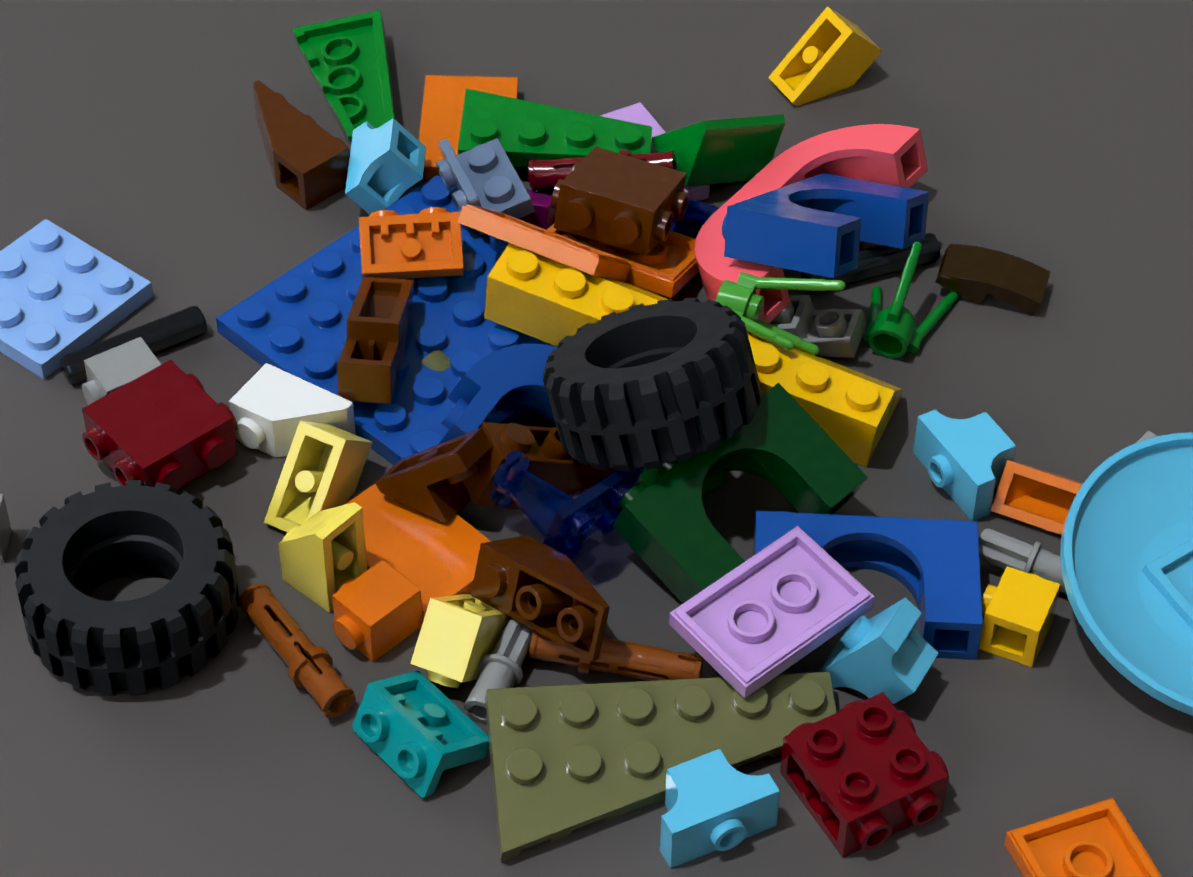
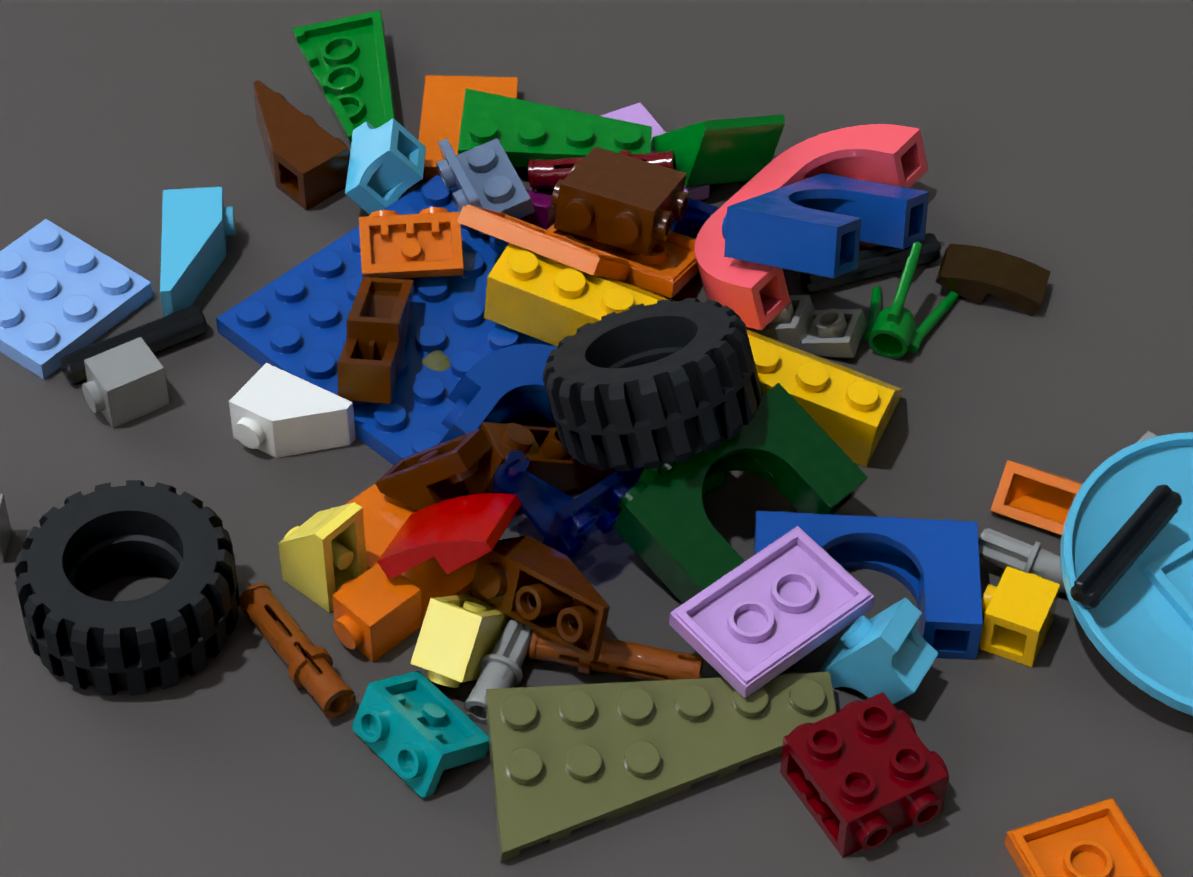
(160, 429): dark red brick -> none
(192, 243): none -> medium azure slope
(317, 473): light yellow slope -> none
(450, 531): none -> red slope
(713, 808): medium azure brick -> none
(745, 302): bright green plant -> none
(825, 59): yellow slope -> none
(964, 458): medium azure brick -> none
(1126, 546): none -> black axle

